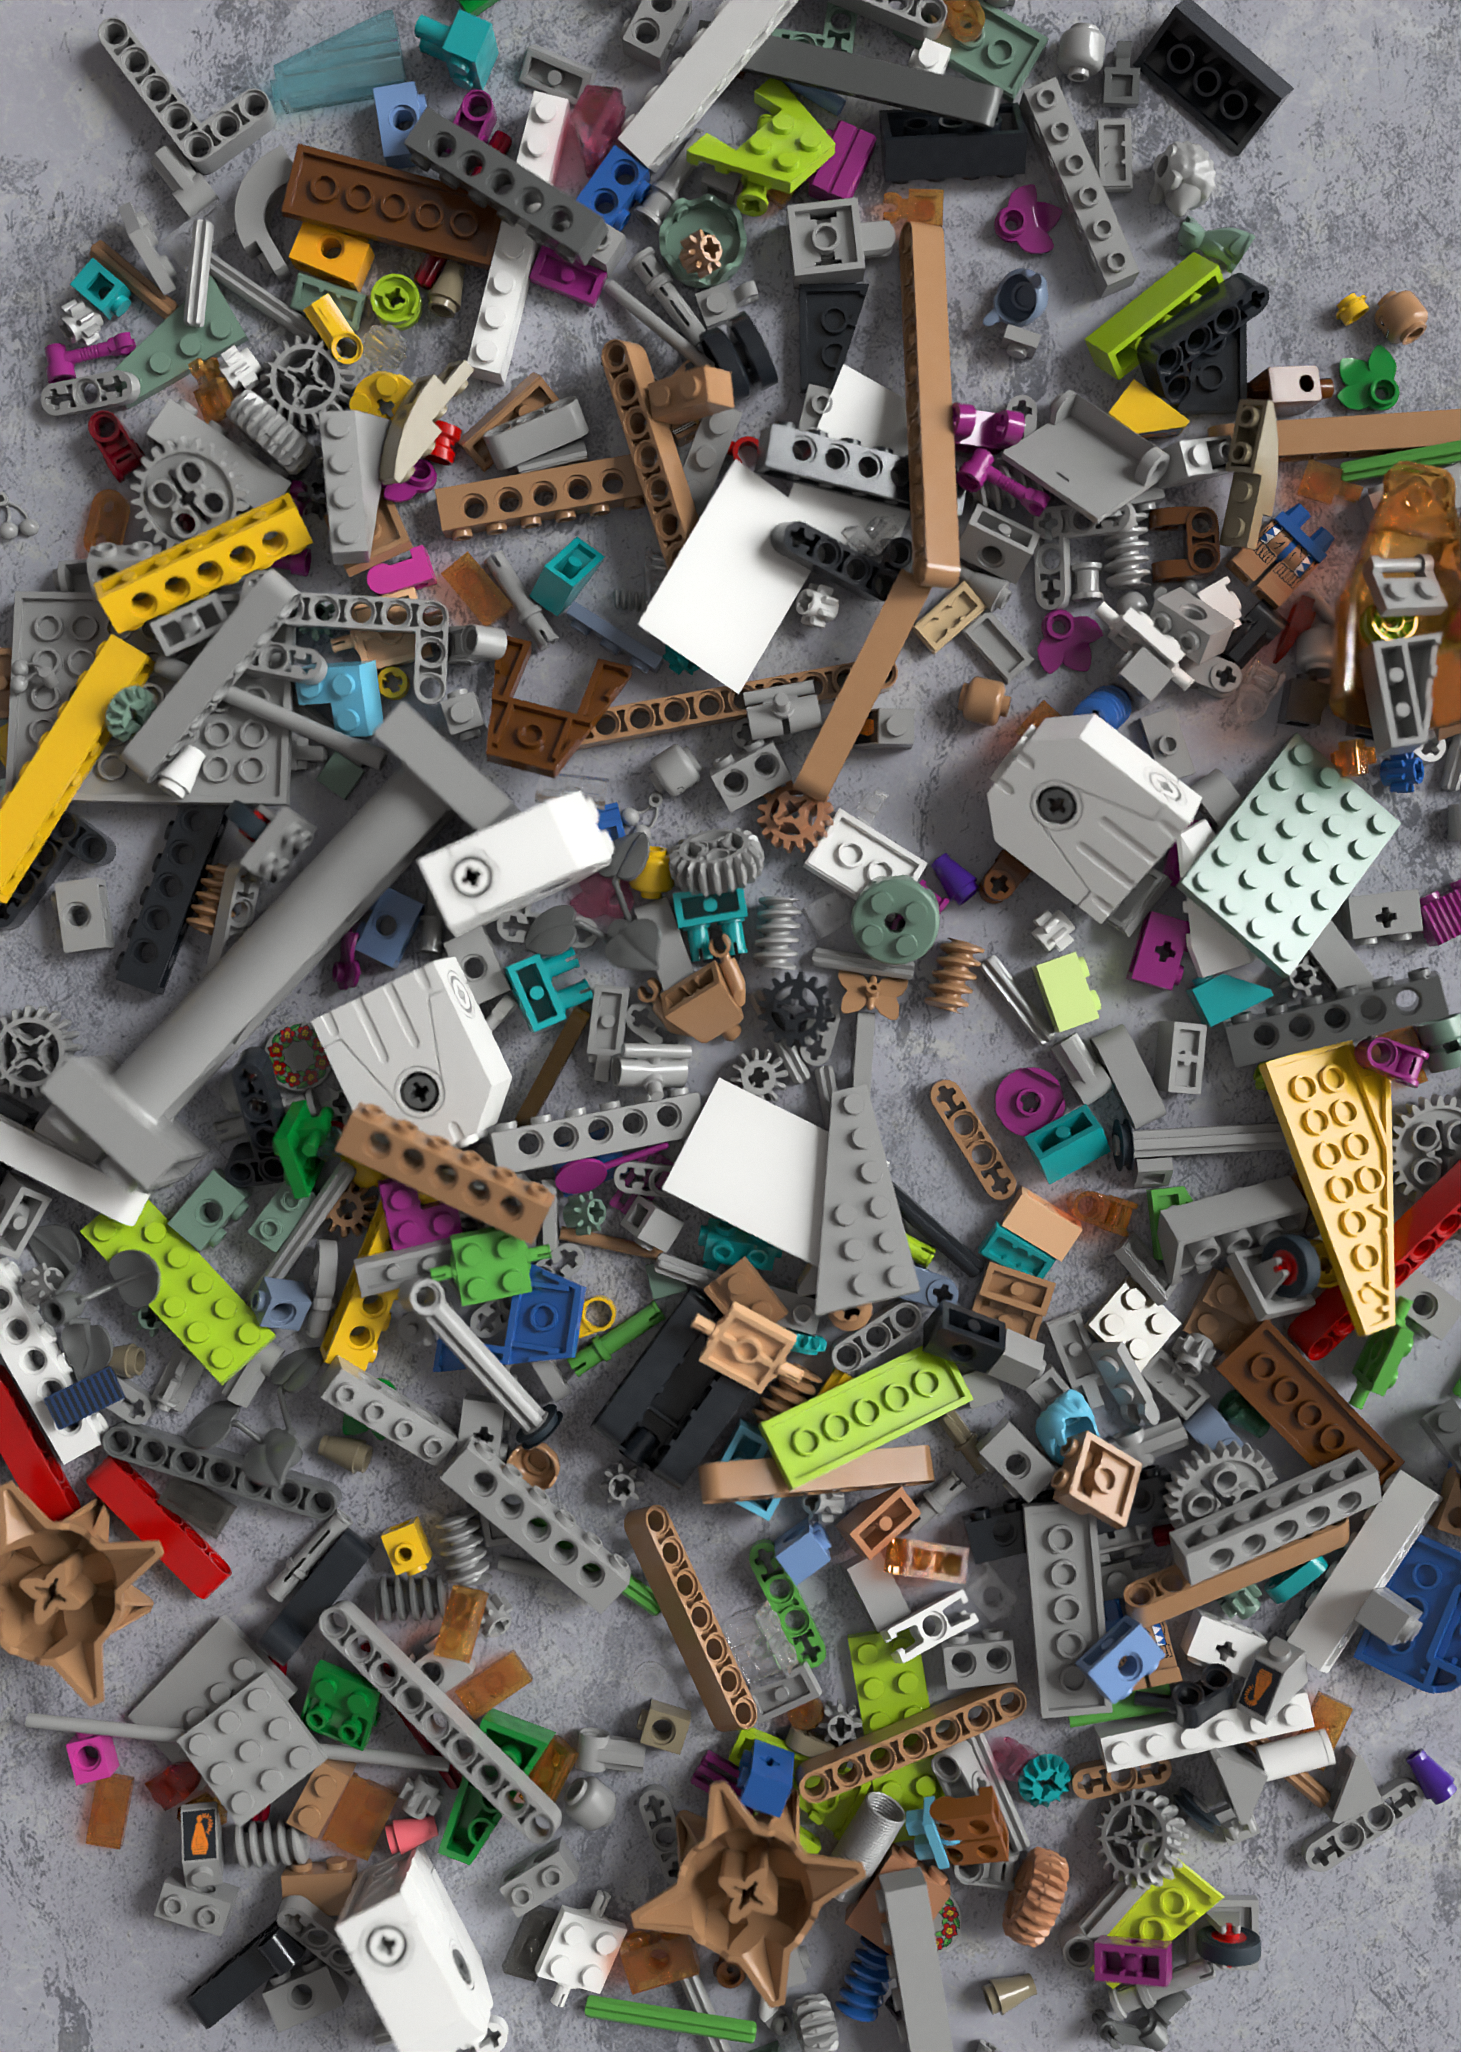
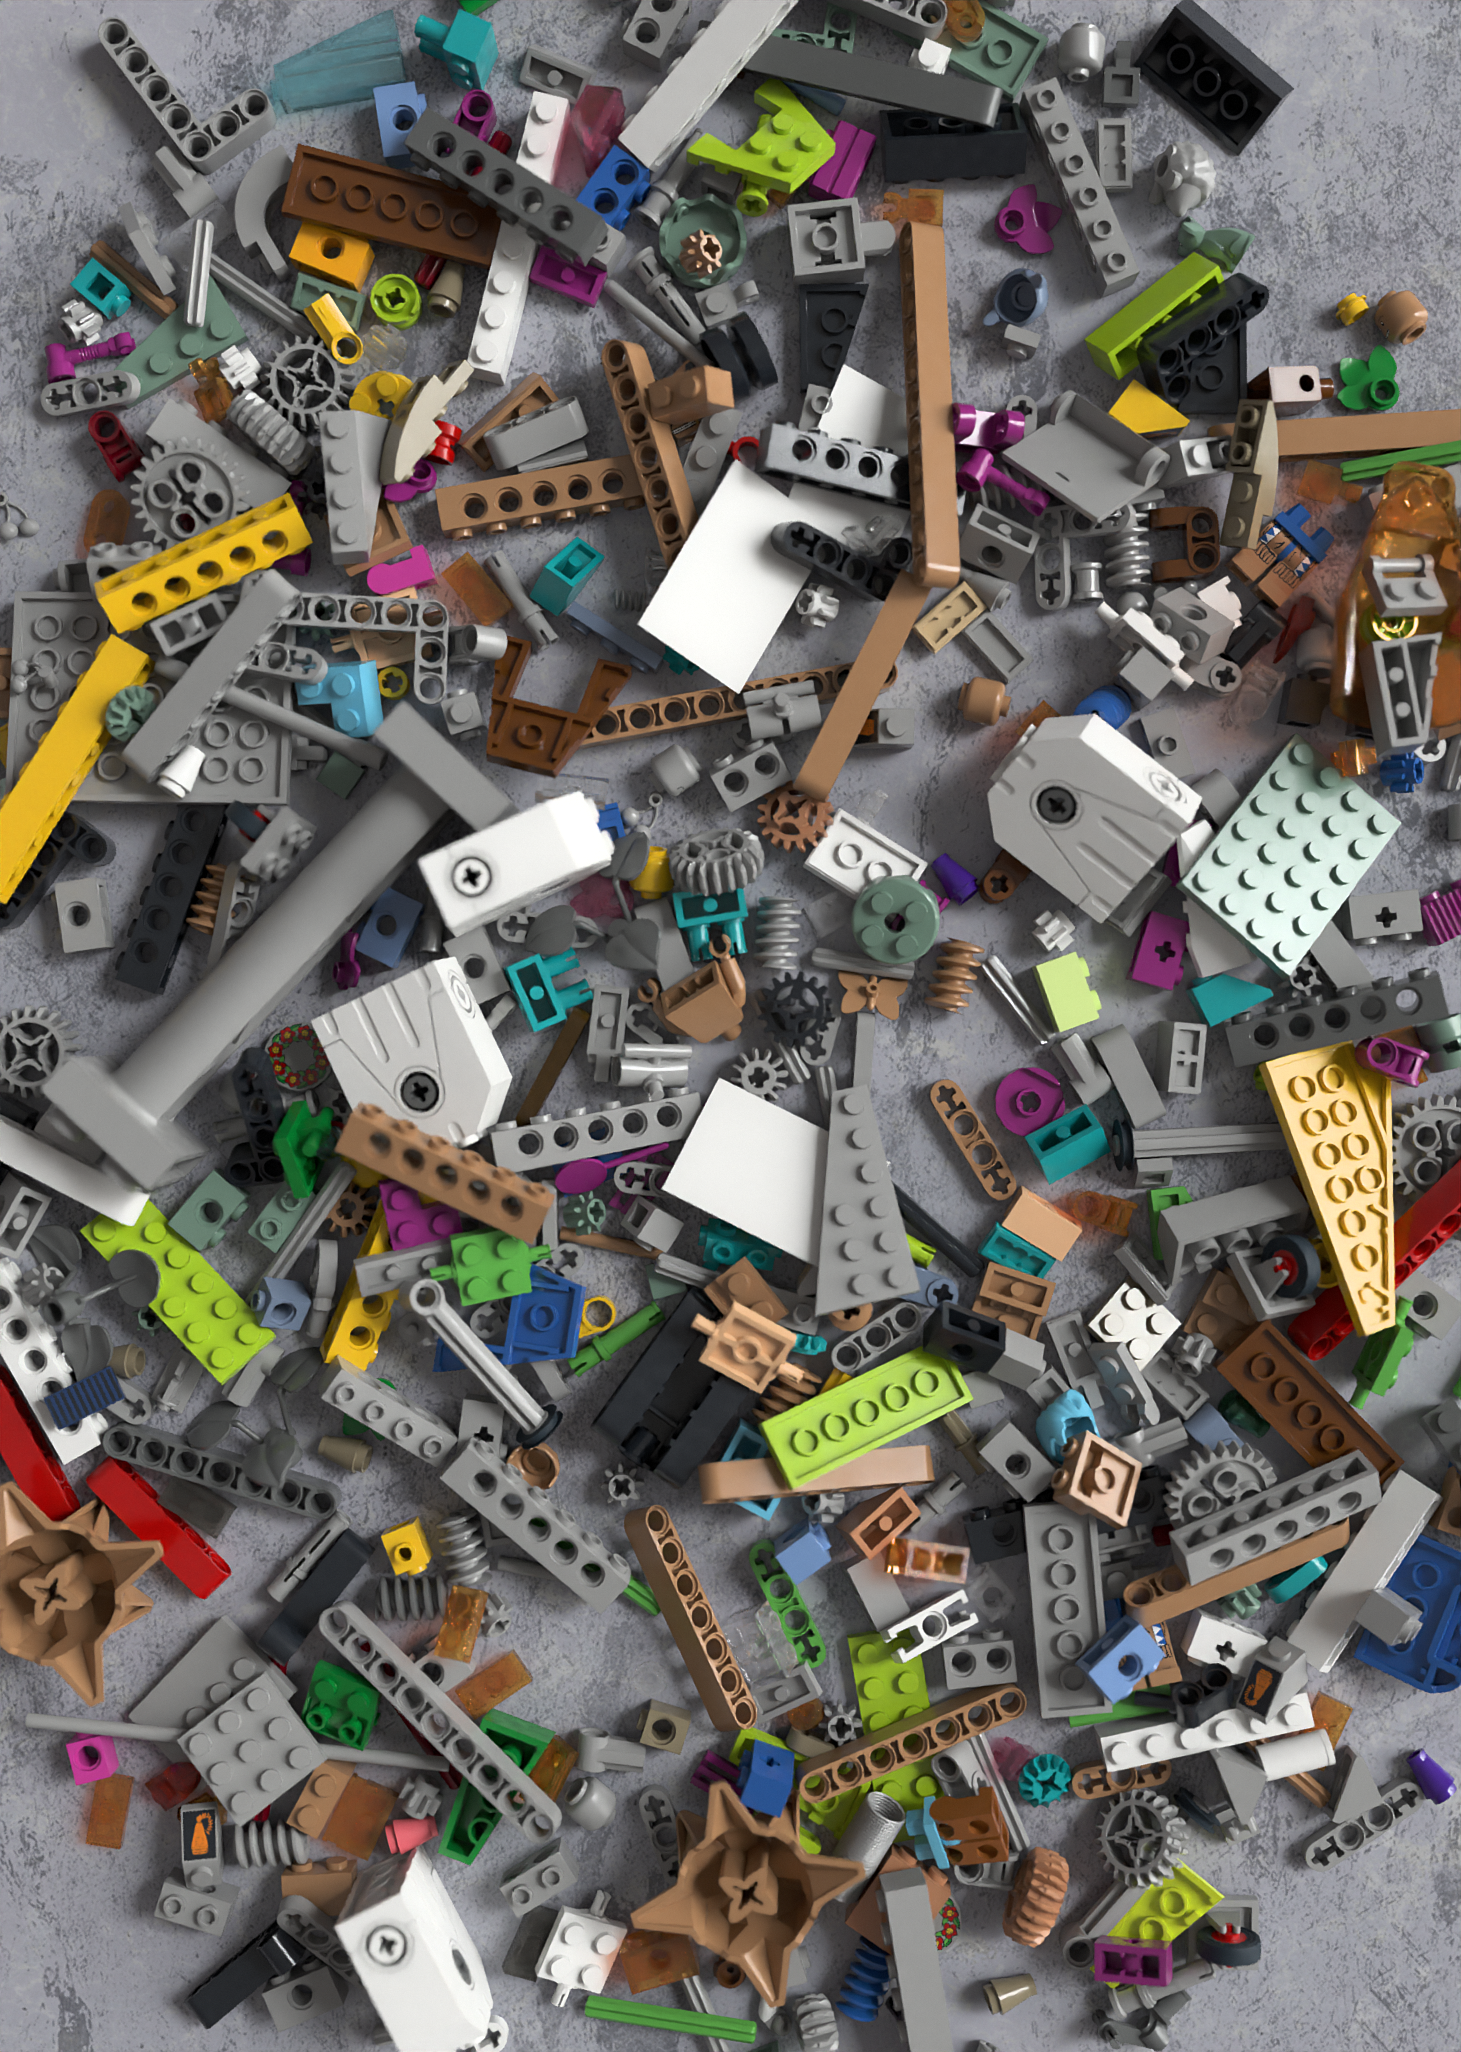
(1070, 646): magenta plate -> none

